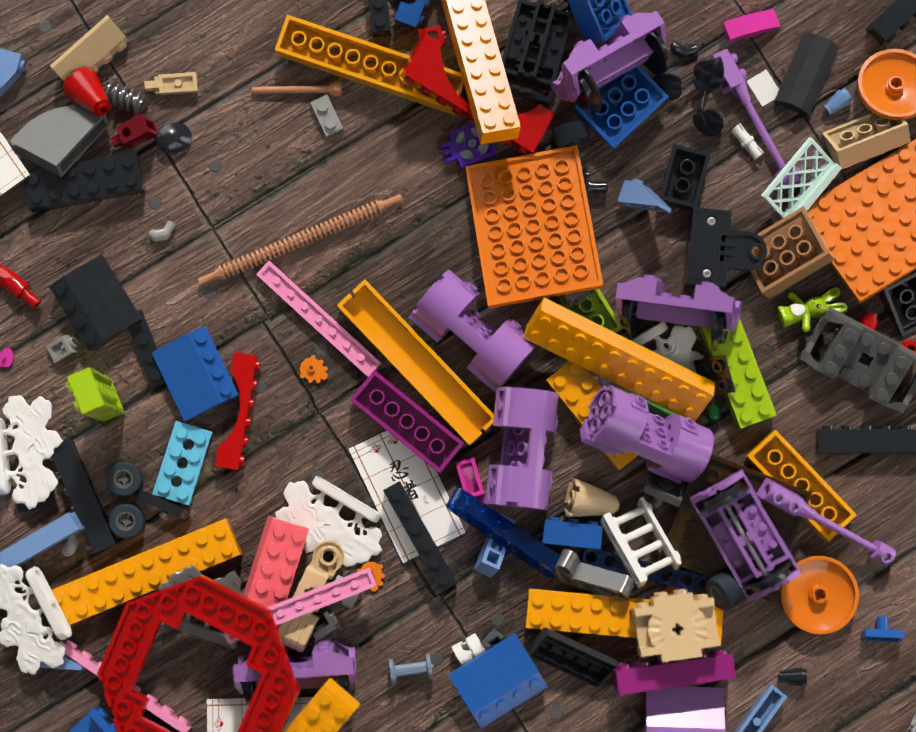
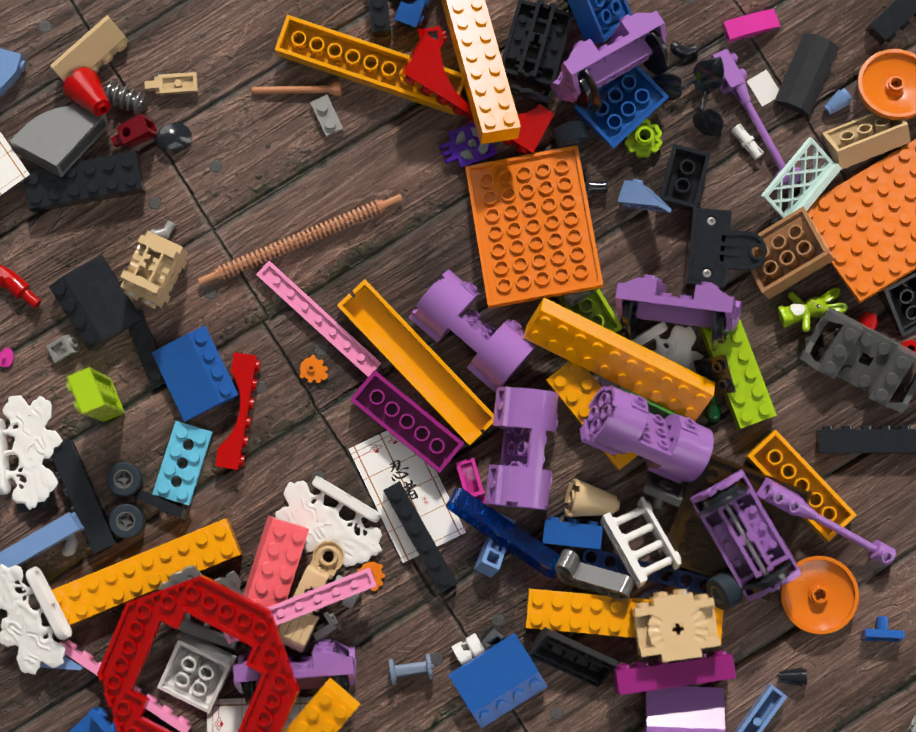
(153, 270): none -> tan piece
(196, 671): none -> white slope
(641, 147): none -> lime plant

